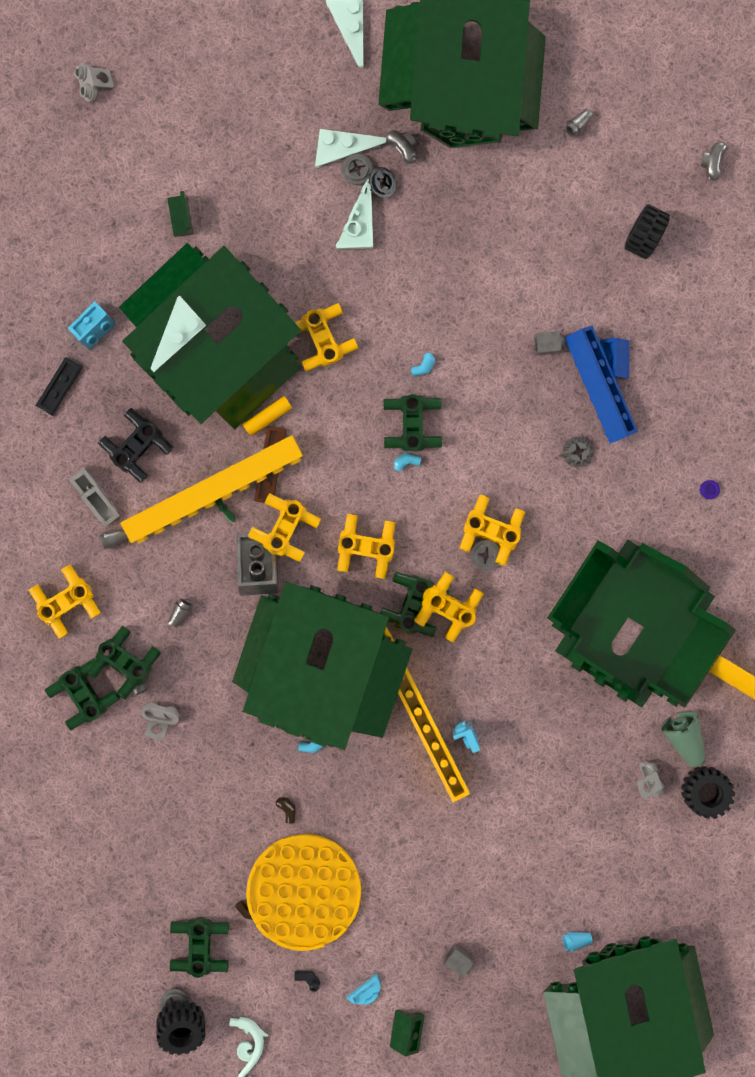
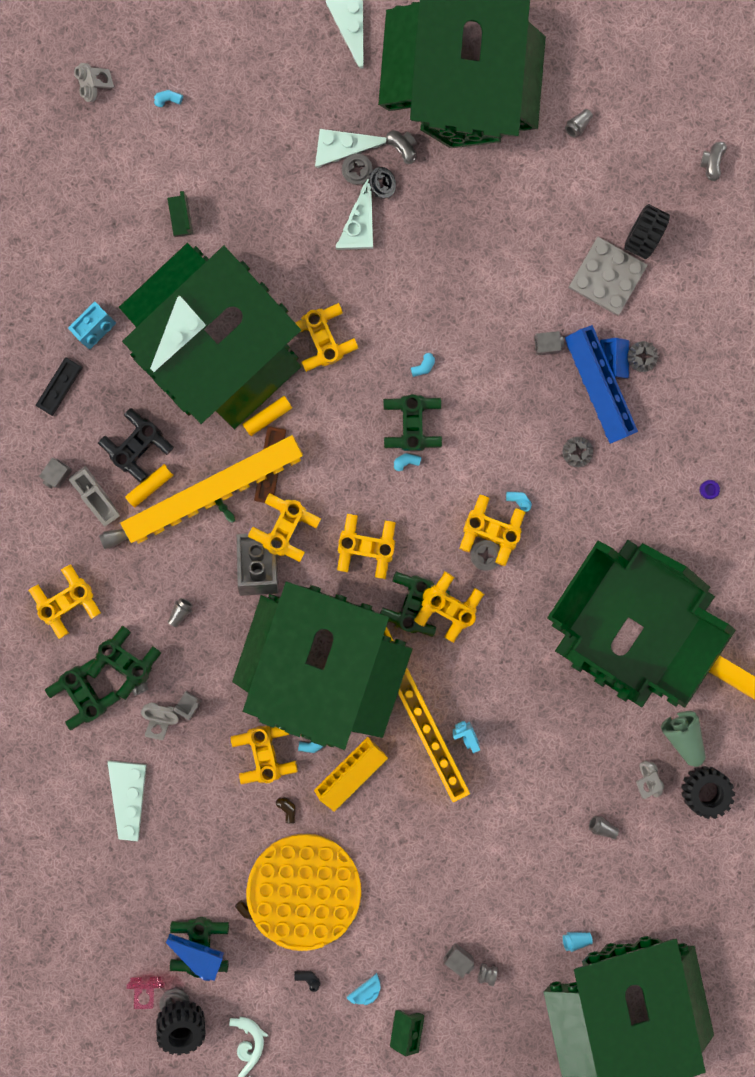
(55, 473): none -> flat silver brick
(127, 792): none -> light aqua wing
(138, 985): none -> clear pink bracket
(149, 486): none -> yellow piece
(167, 95): none -> medium azure arm
(187, 705): none -> flat silver panel
(199, 958): none -> blue slope
(263, 755): none -> yellow piece
(350, 774): none -> yellow brick
(487, 974): none -> flat silver wheel
(521, 499): none -> medium azure arm
(601, 827): none -> flat silver cone
(607, 276): none -> light grey plate
(636, 362): none -> flat silver gear

